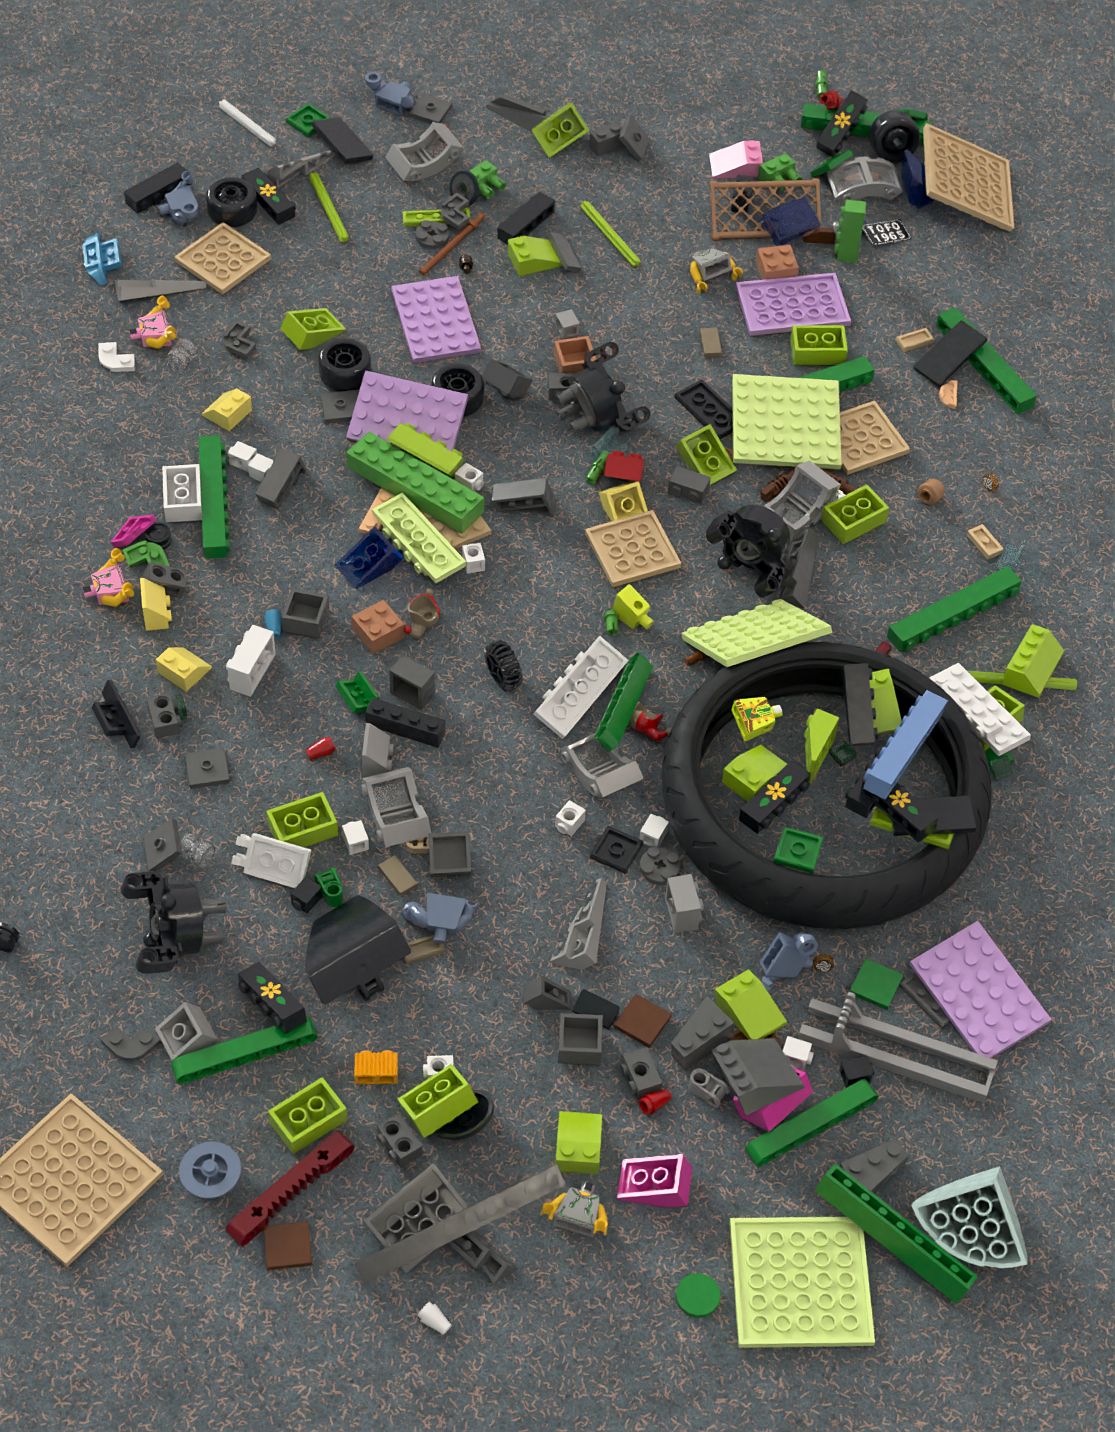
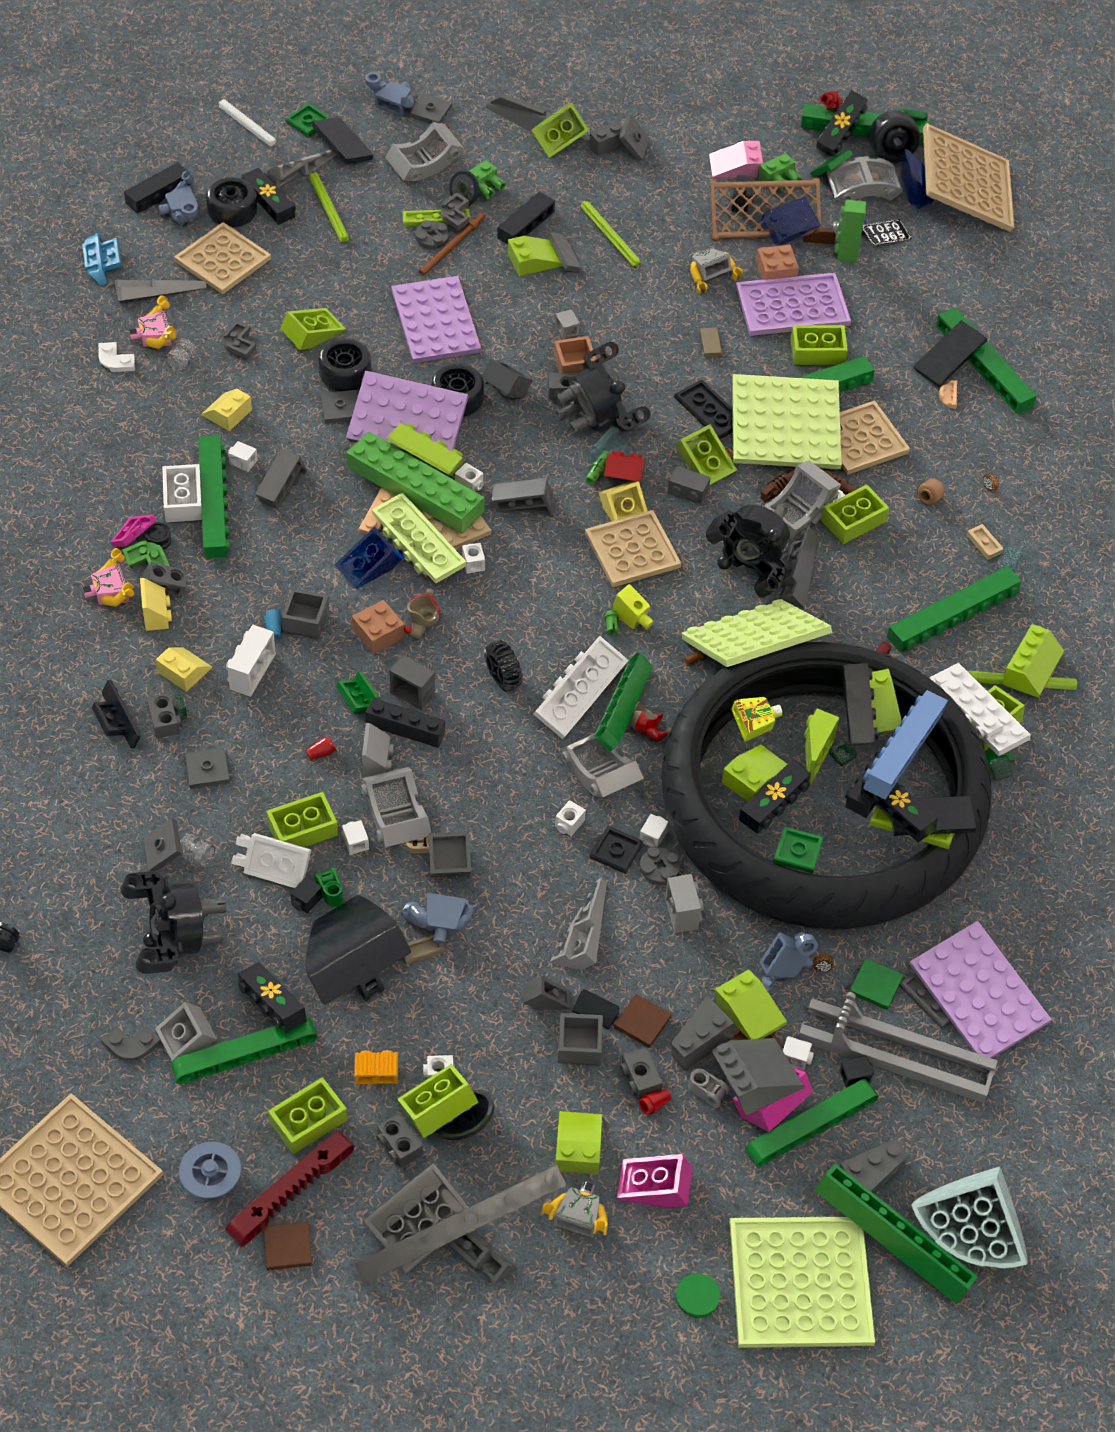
(258, 467): white brick -> none
(397, 875): dark tan tile -> none
(434, 1318): white cone -> none
(466, 263): dark brown cylinder -> none
(821, 83): bright green pin -> none
(914, 339): tan tile -> none

